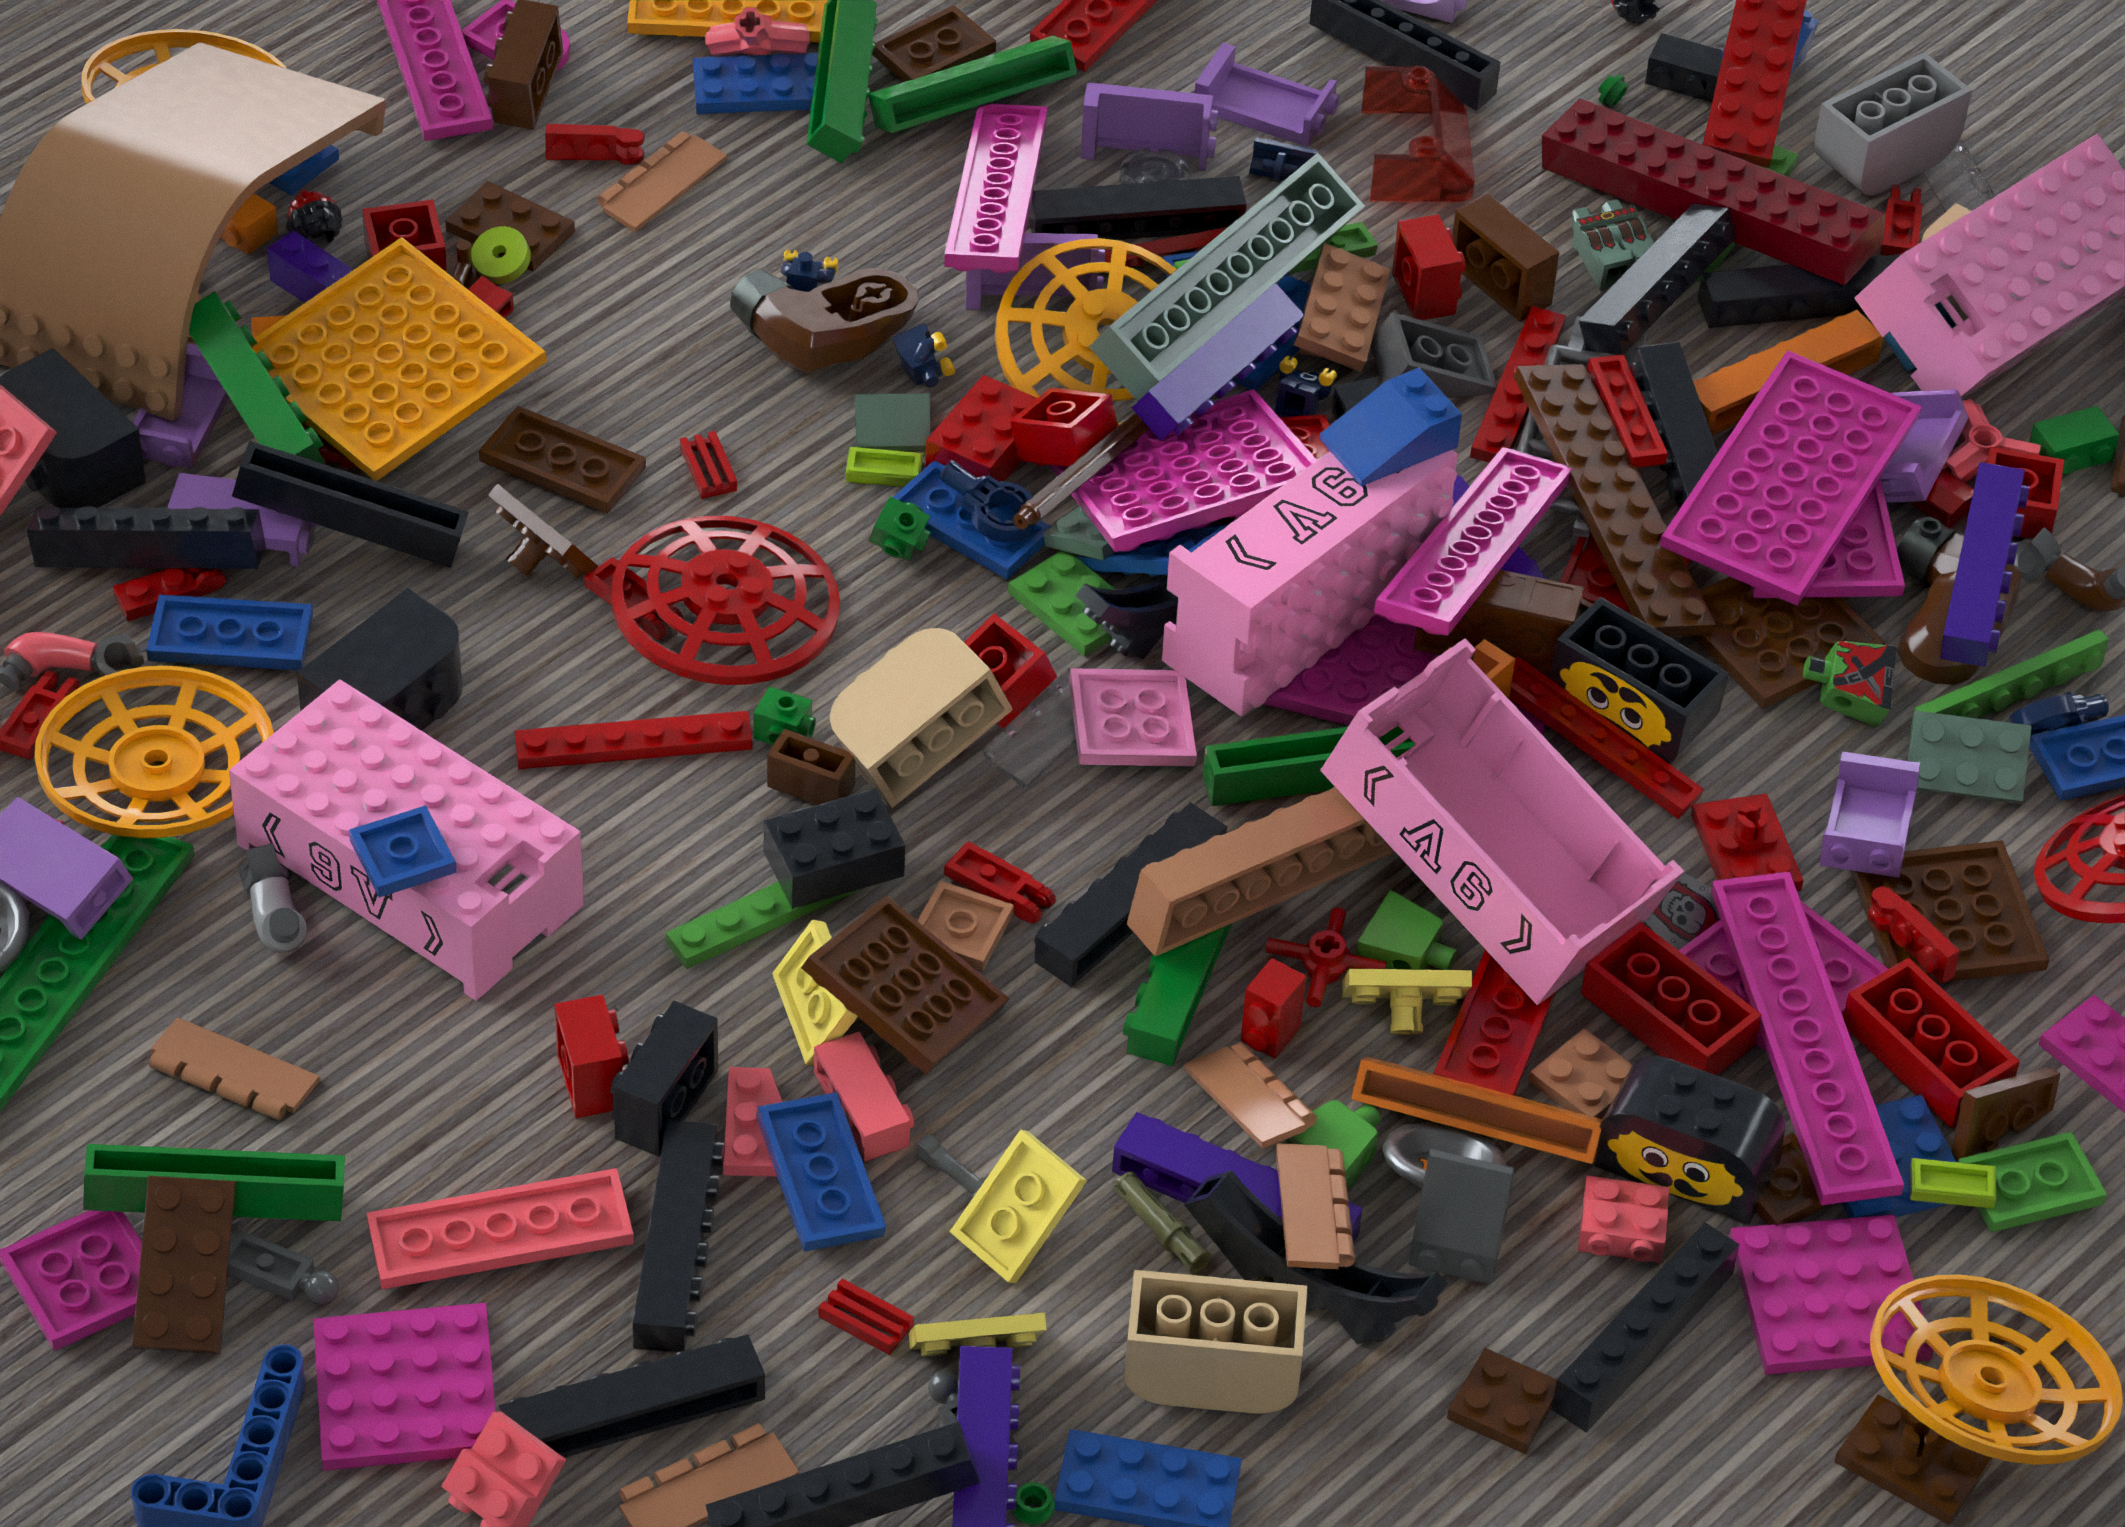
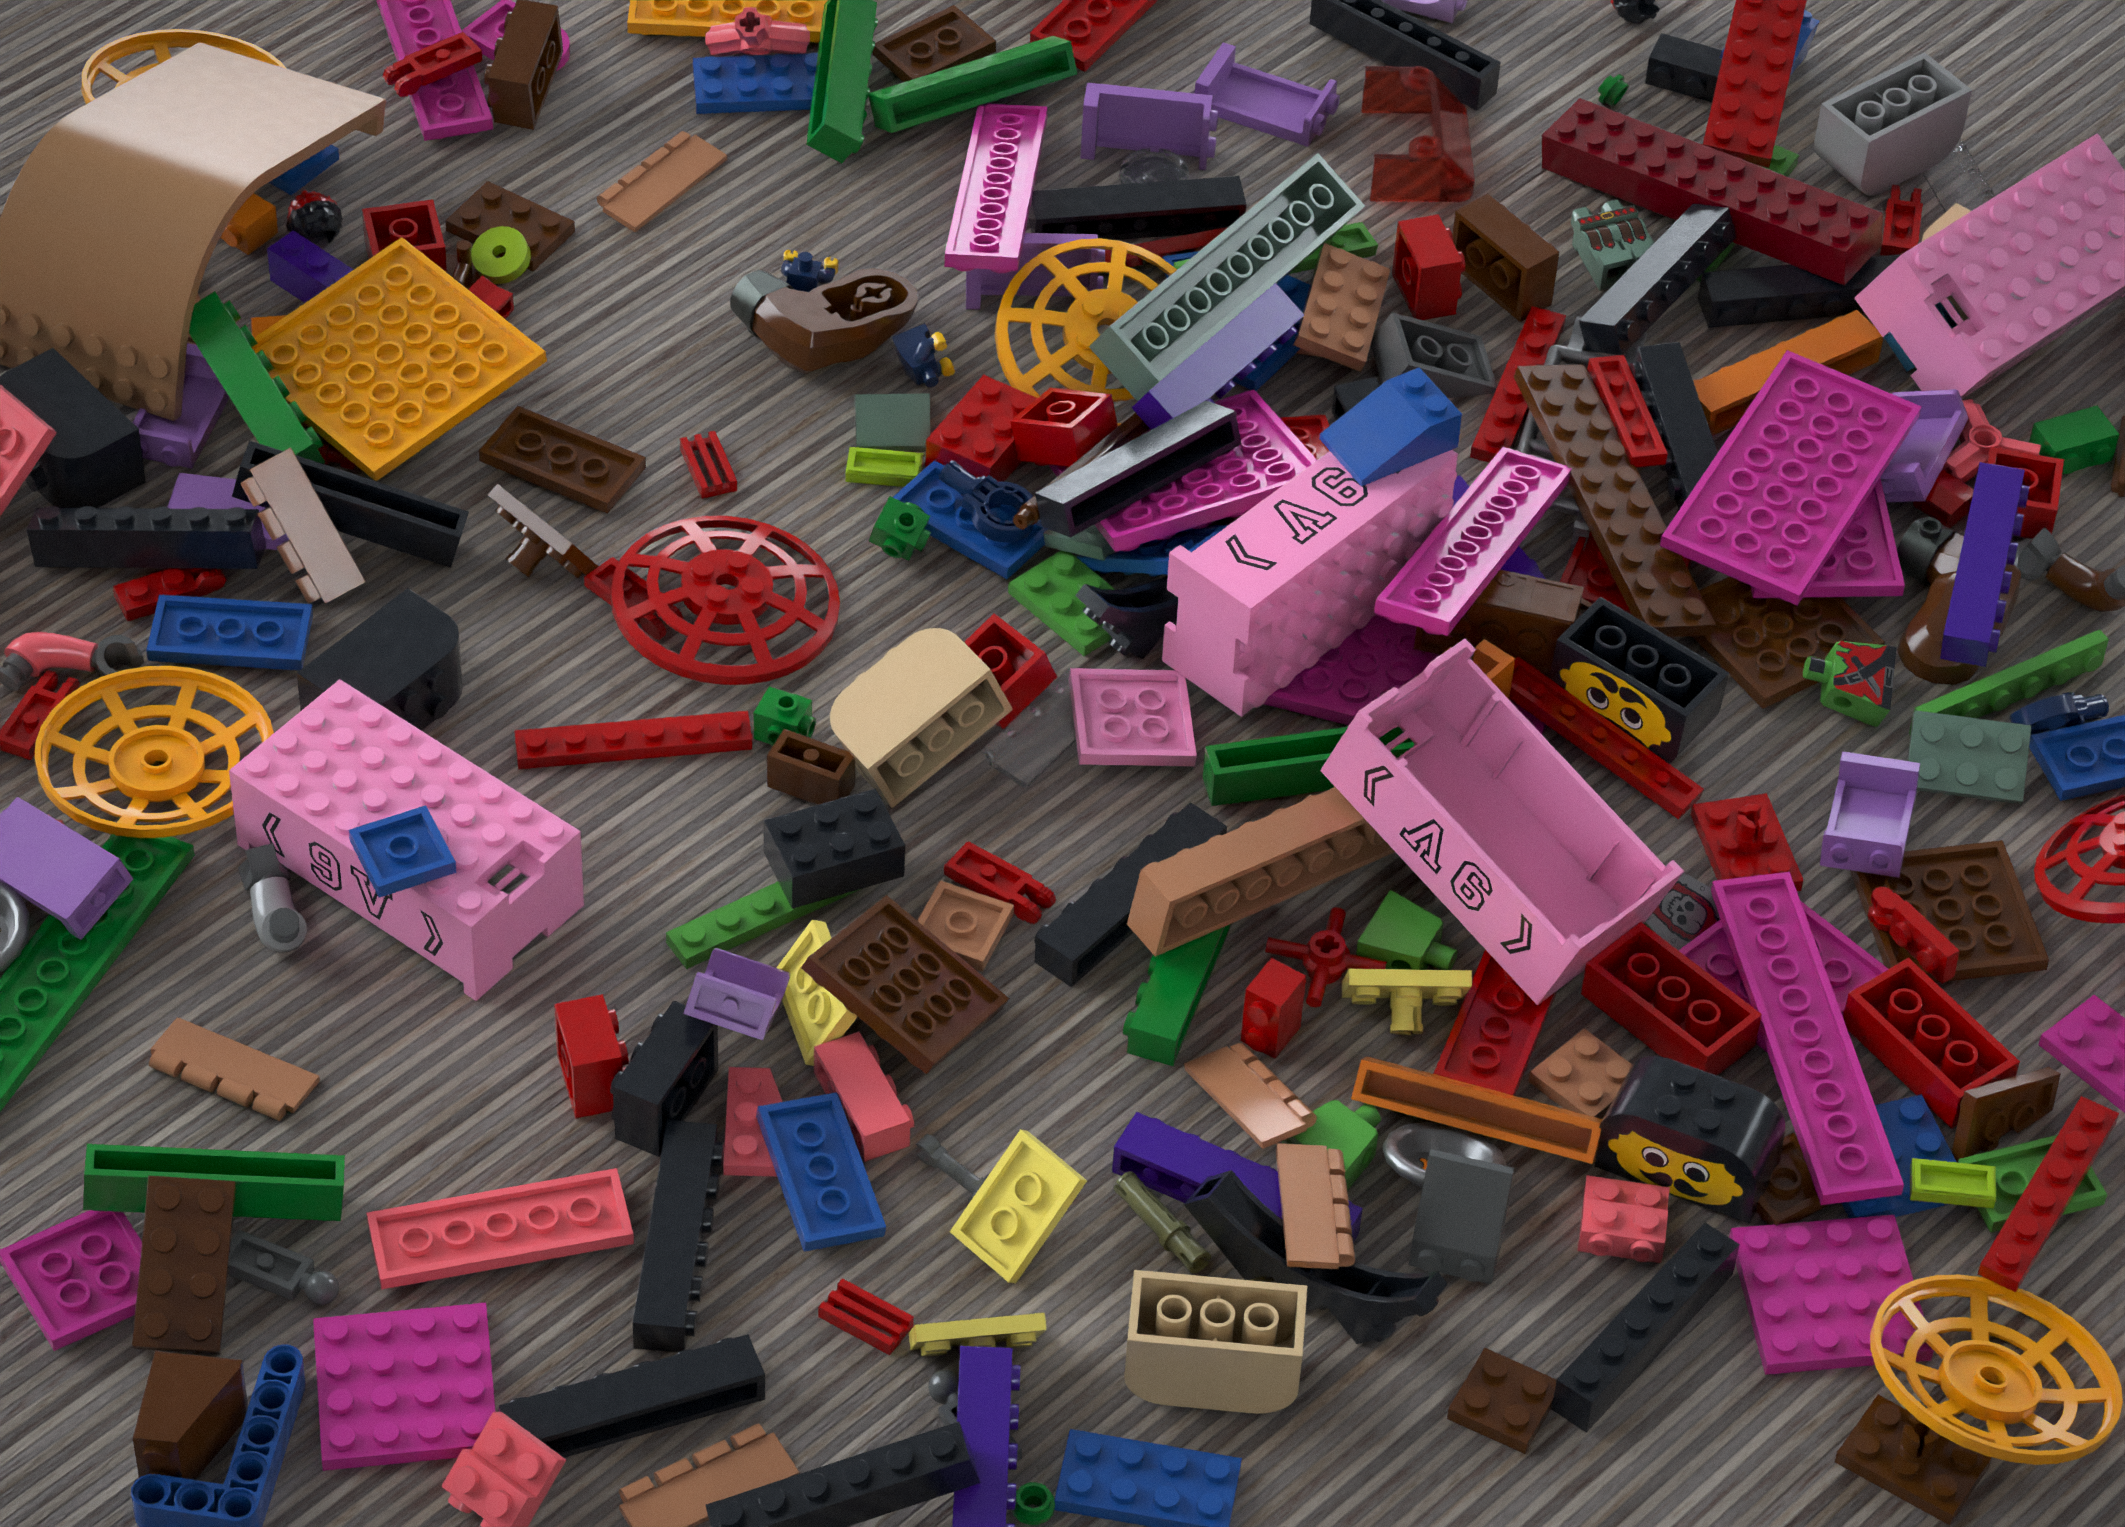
(188, 1413): none -> reddish brown slope
(310, 531): none -> nougat windscreen
(432, 64): none -> red hinge
(593, 143): red hinge -> none
(737, 994): none -> medium lavender panel
(1138, 468): none -> black brick
(1278, 159): dark blue hips -> none
(1301, 391): dark blue piece -> none
(2048, 1194): none -> red plate

